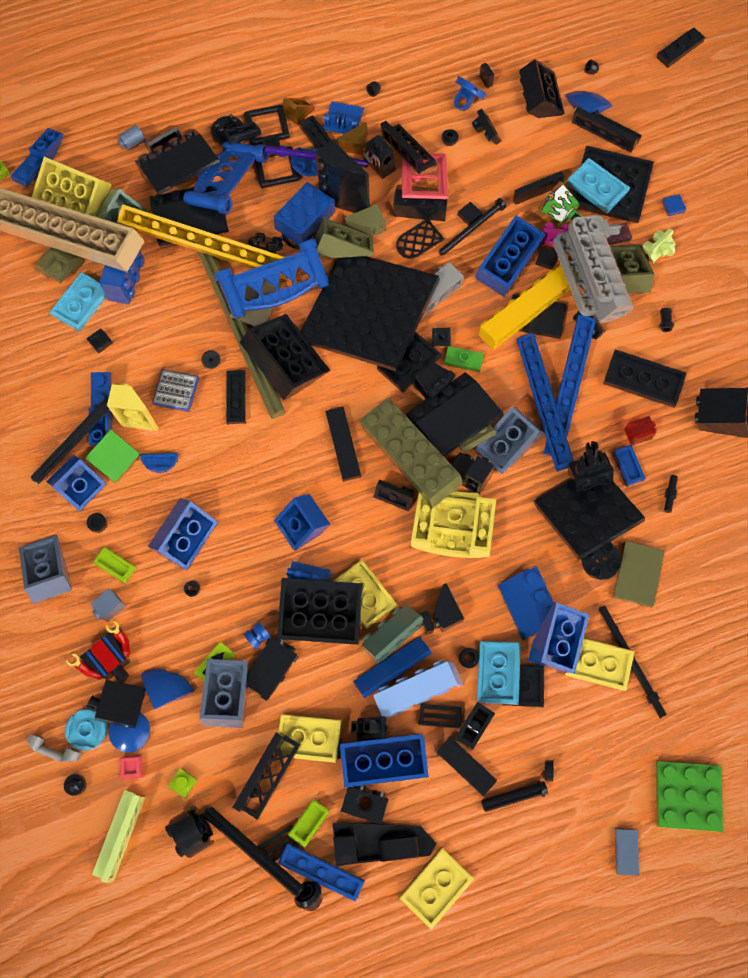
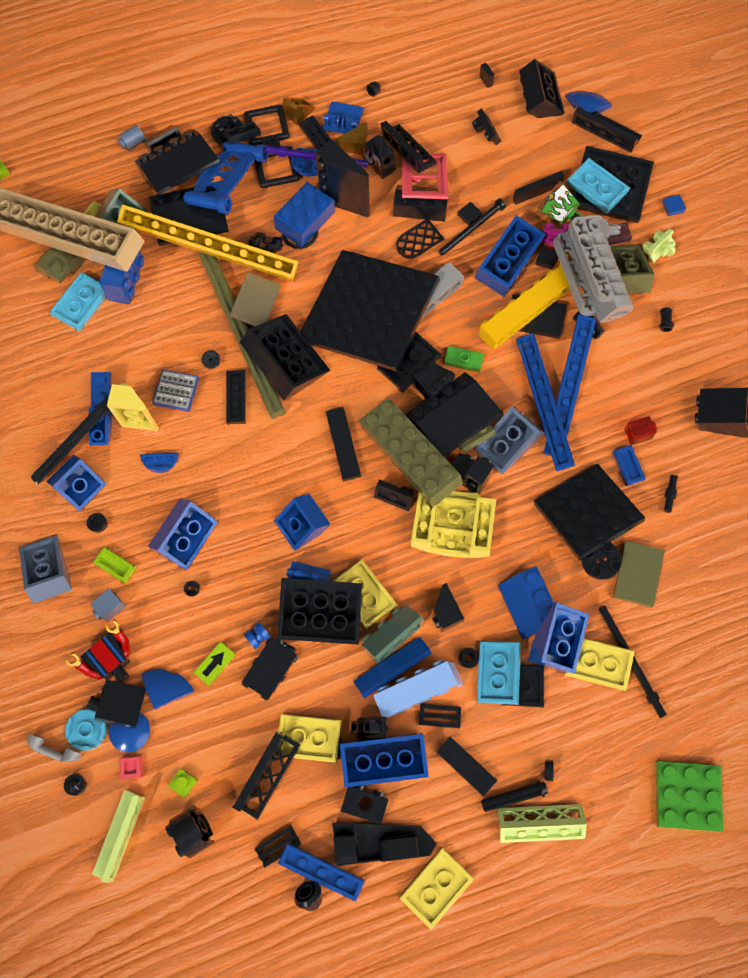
(44, 146): blue slope -> none
(70, 188): light yellow slope -> none
(99, 340): black tile -> none
(112, 456): bright green tile -> none
(224, 693): sand blue slope -> none
(235, 285): blue piece -> none
(253, 851): black axle -> none
(308, 823): lime tile -> none
(342, 241): olive slope -> none
(367, 221): olive slope -> none
(427, 622): black tile -> none
(441, 336): black tile -> none
(450, 141): black plate -> none
(467, 91): blue tile -> none
(474, 726): black brick -> none
(542, 827): none -> yellowish green fence
(591, 67): black hinge -> none
(591, 470): black brick -> none
(626, 852): sand blue tile -> none
(644, 378): black plate -> none
(680, 47): black plate -> none

